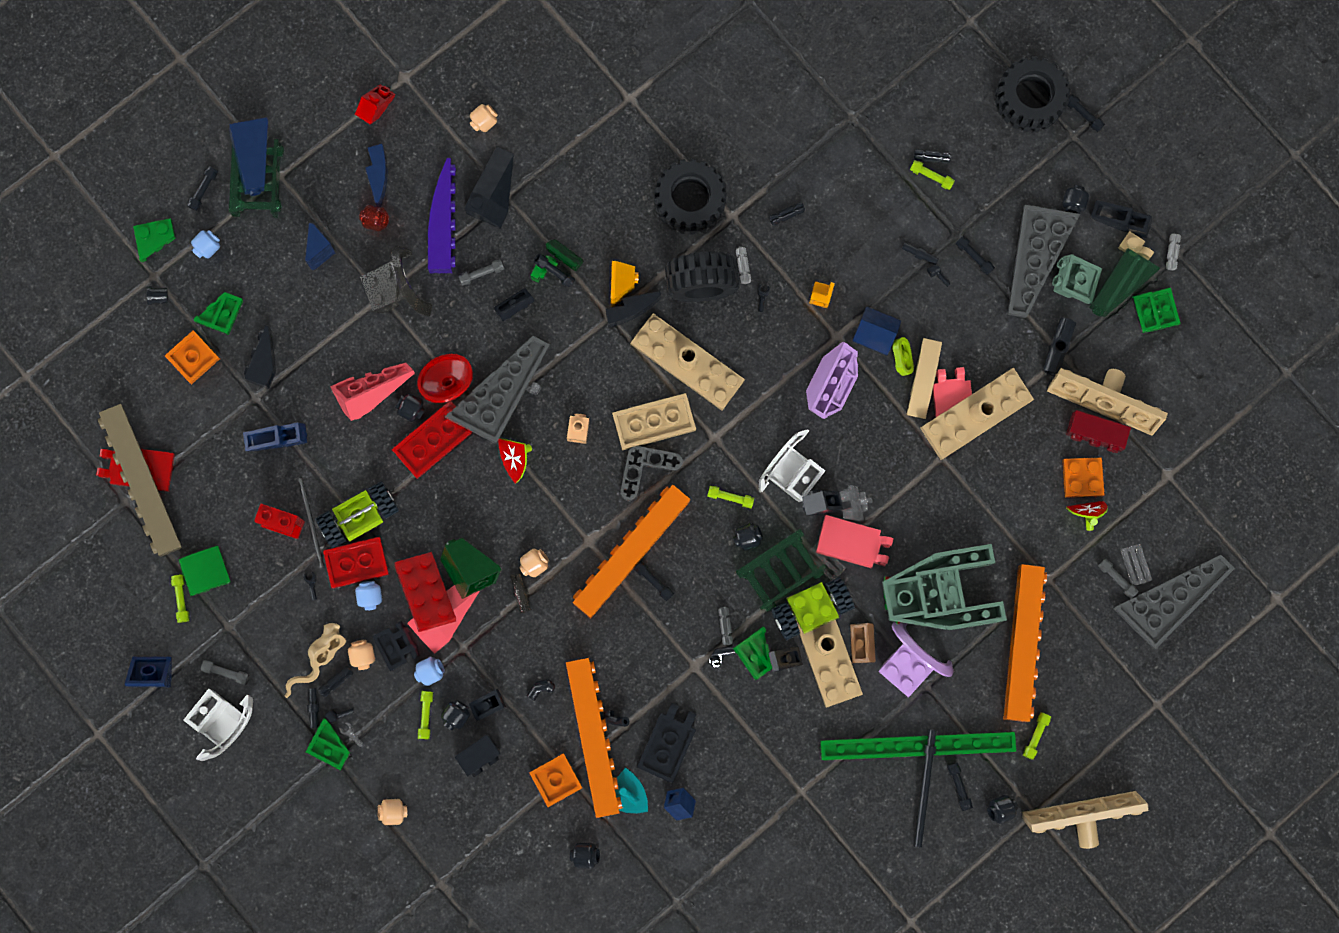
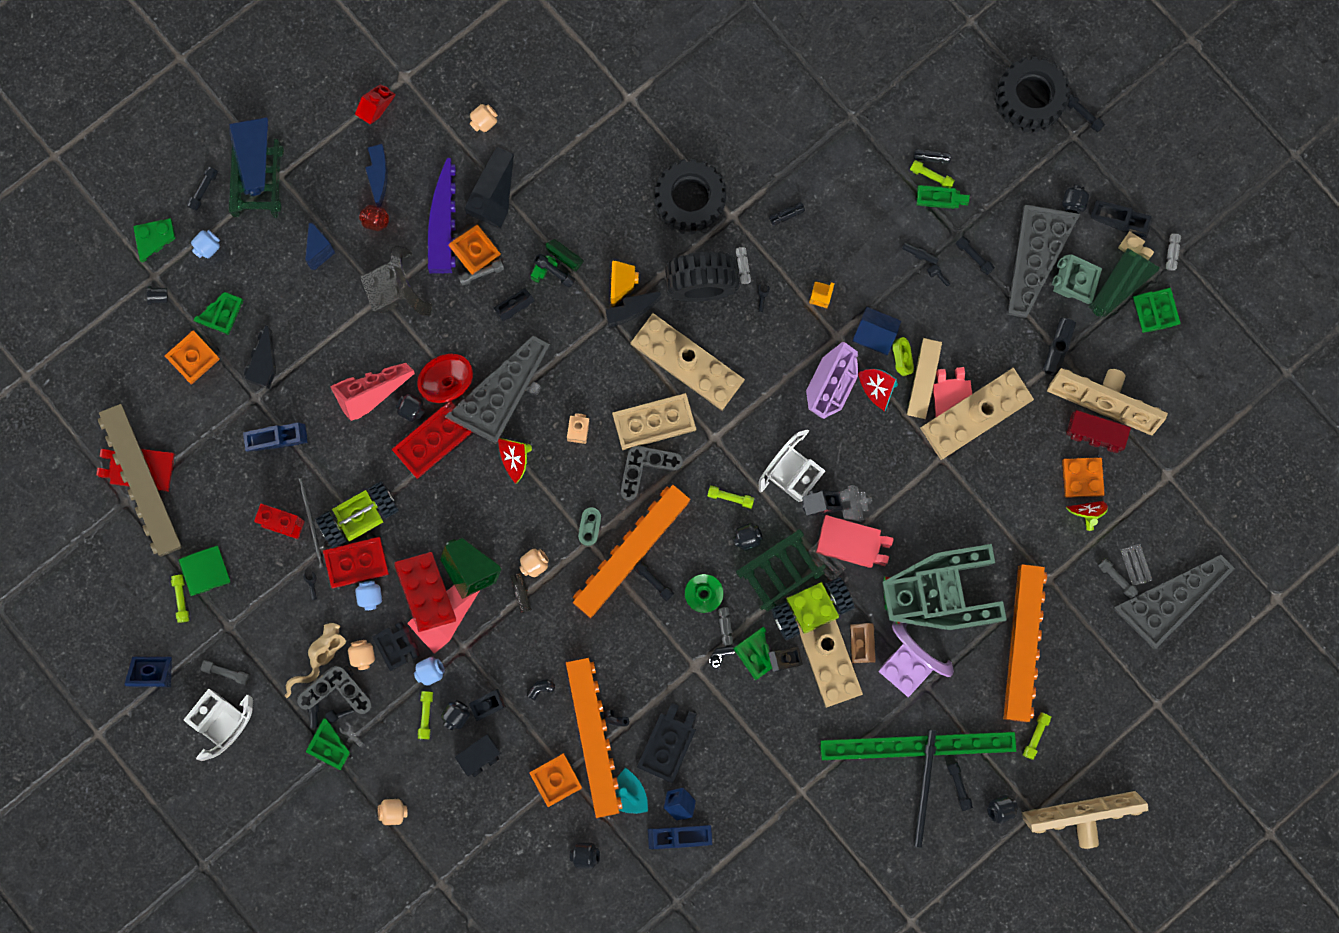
(339, 684): none -> dark grey beam
(474, 249): none -> orange plate
(590, 527): none -> sand green plate
(679, 837): none -> dark blue slope
(704, 583): none -> green dish
(878, 386): none -> red shield
(940, 197): none -> green hinge

